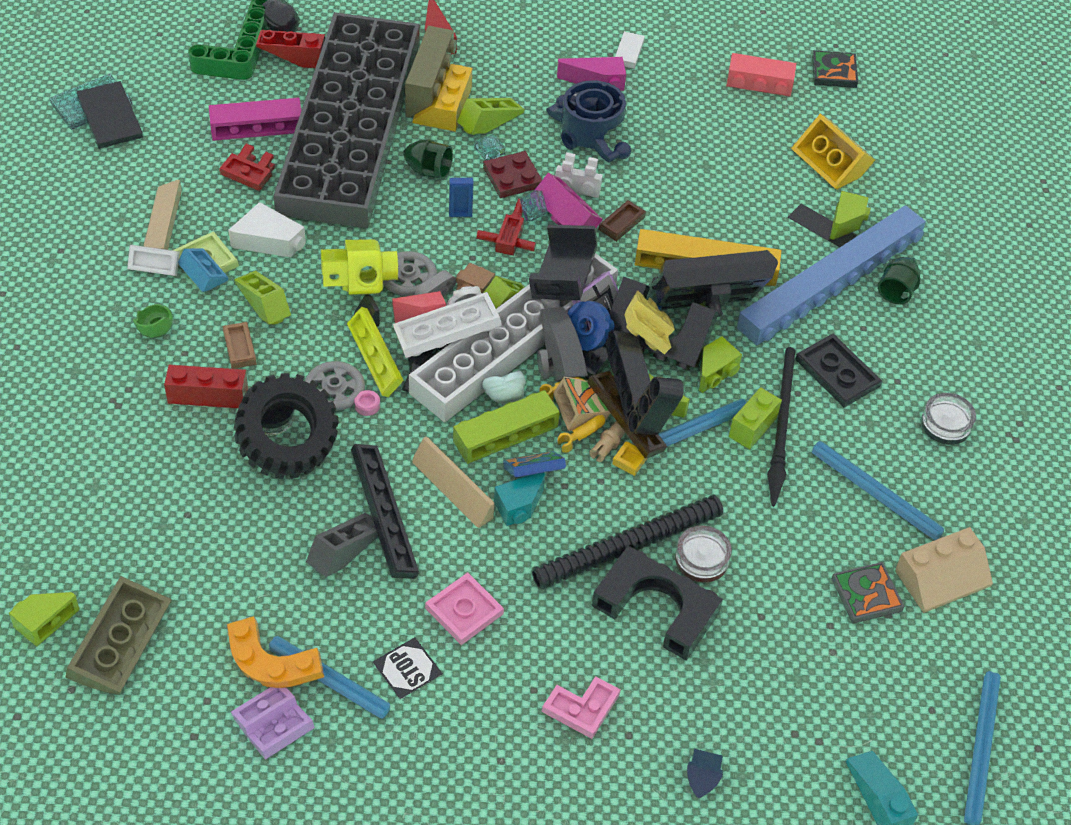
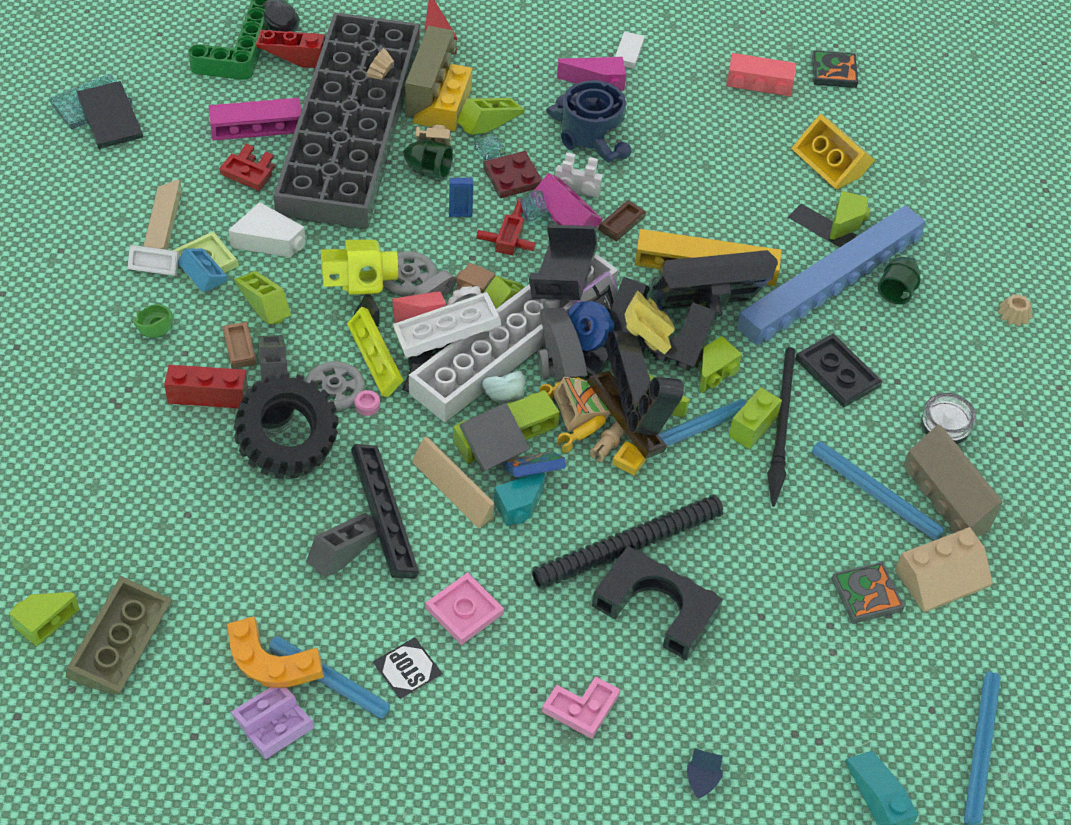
(272, 356): none -> dark grey slope
(381, 65): none -> tan piece
(437, 133): none -> tan plate
(494, 437): none -> dark grey tile
(703, 553): clear piece -> none
(952, 483): none -> dark tan slope
(1016, 310): none -> tan piece

